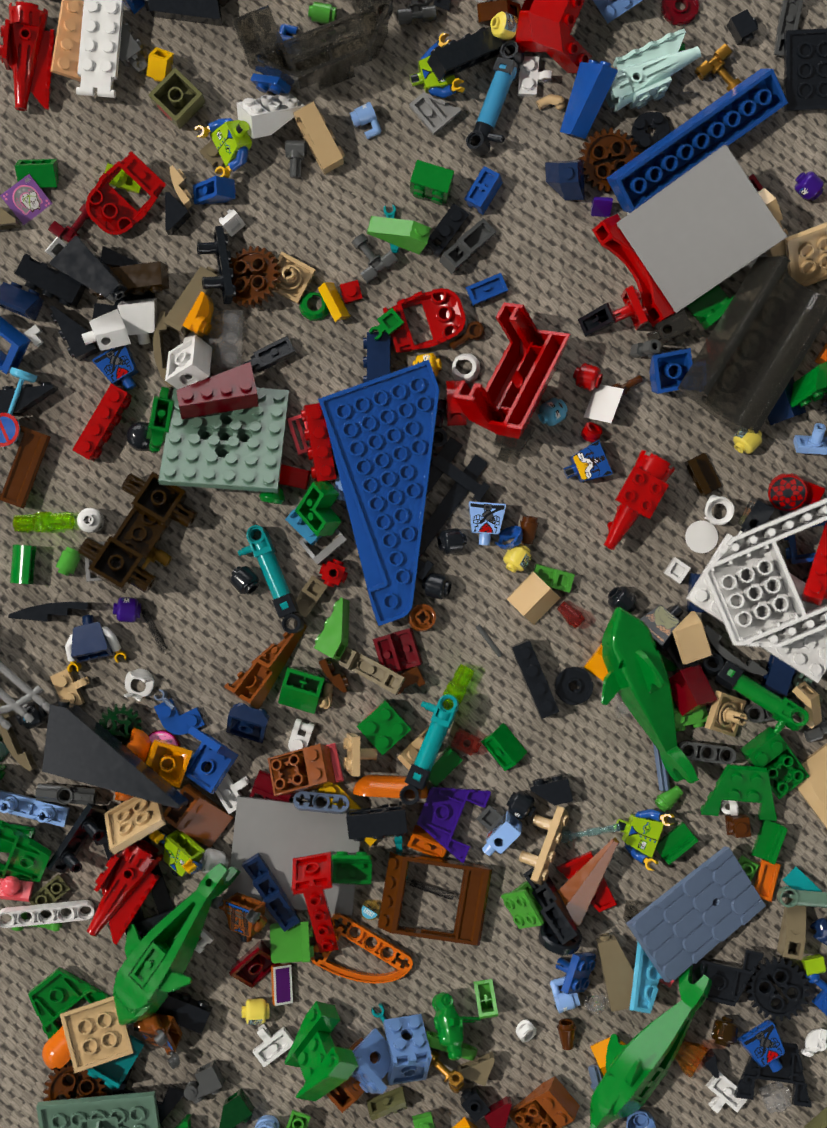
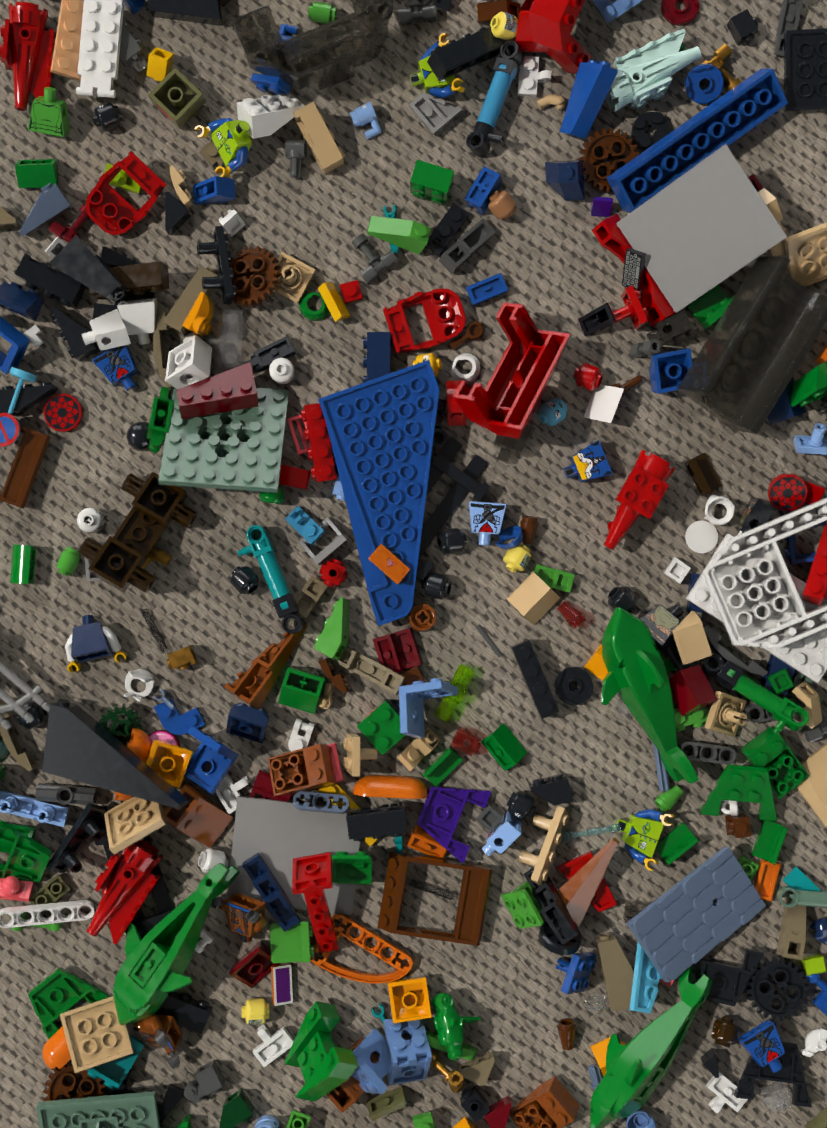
(26, 199): sticker -> none
(43, 522): clear neon green piece -> none
(45, 611): black slope -> none
(48, 204): none -> sand blue slope
(49, 114): none -> bright green torso
(63, 412): none -> tile
(68, 688): tan plate -> none
(102, 423): red brick -> none
(107, 117): none -> black head
(127, 609): dark purple head -> none
(180, 852): lime torso -> none
(182, 658): none -> pearl gold brick
(282, 370): none -> white head
(316, 508): green brick -> none
(370, 909): tile -> none
(388, 322): green plate -> none
(389, 564): none -> orange slope
(409, 999): none -> light orange slope
(412, 705): none -> medium blue bracket
(421, 769): teal piece -> none
(485, 998): bright green slope -> none
(502, 205): none -> medium nougat head
(525, 1030): white tile -> none
(562, 1000): light blue piece -> none
(591, 432): red tile -> none
(633, 269): none -> tile
(690, 1056): clear orange brick -> none
(707, 95): none -> blue tile
(747, 442): light yellow head -> none
(780, 681): none -> green tile
(809, 185): dark purple head -> none

